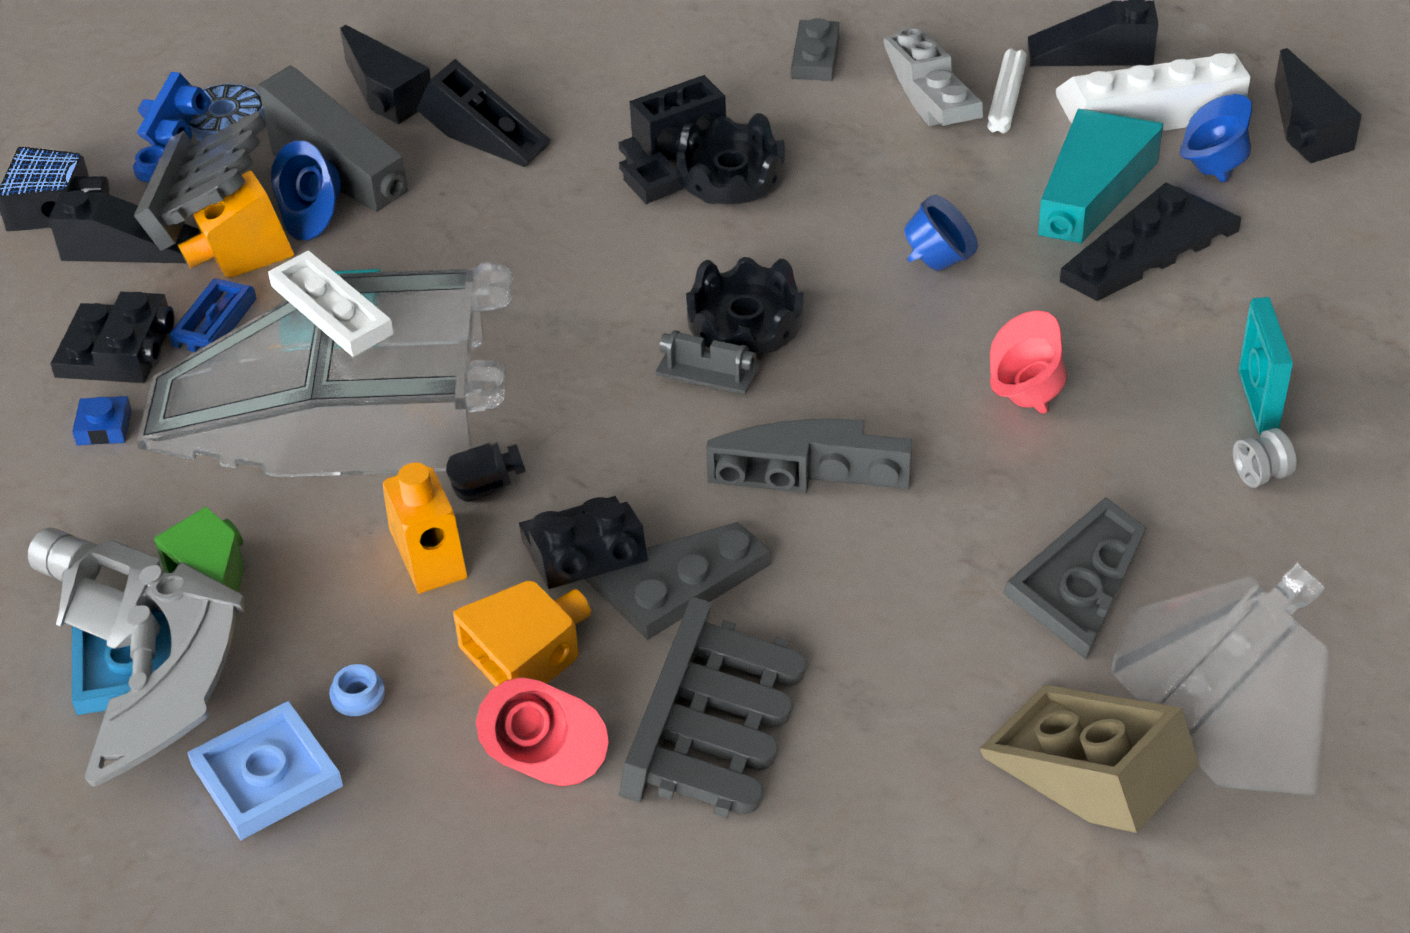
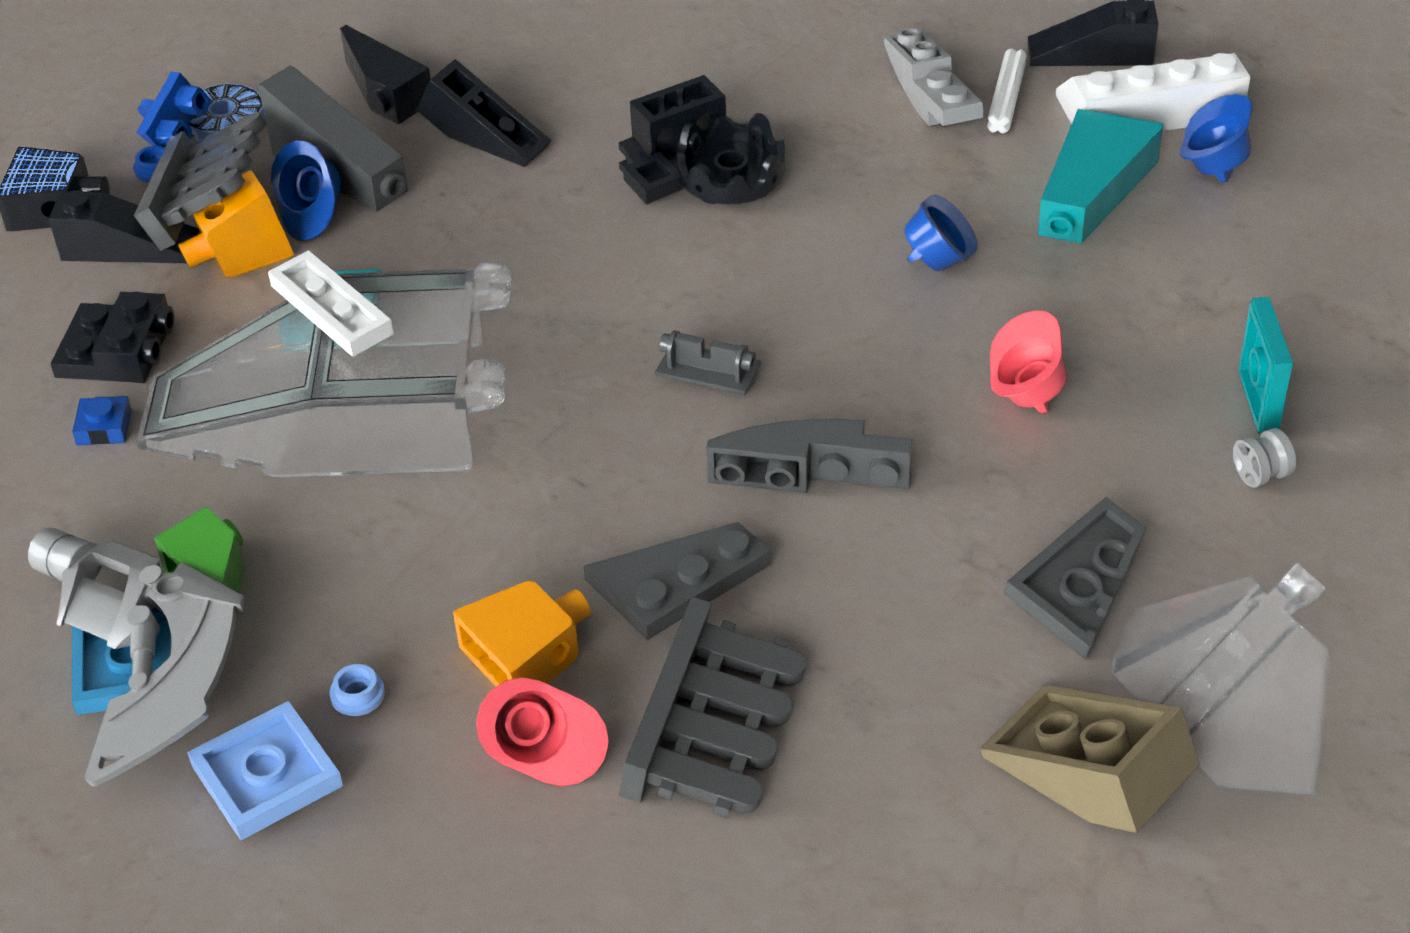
(220, 317): blue tile -> none
(412, 506): light orange torso -> none
(483, 470): black arm -> none
(584, 540): black plate -> none
(751, 288): black plate -> none
(815, 50): dark grey plate -> none
(1146, 239): black wing -> none
(1312, 112): black slope -> none

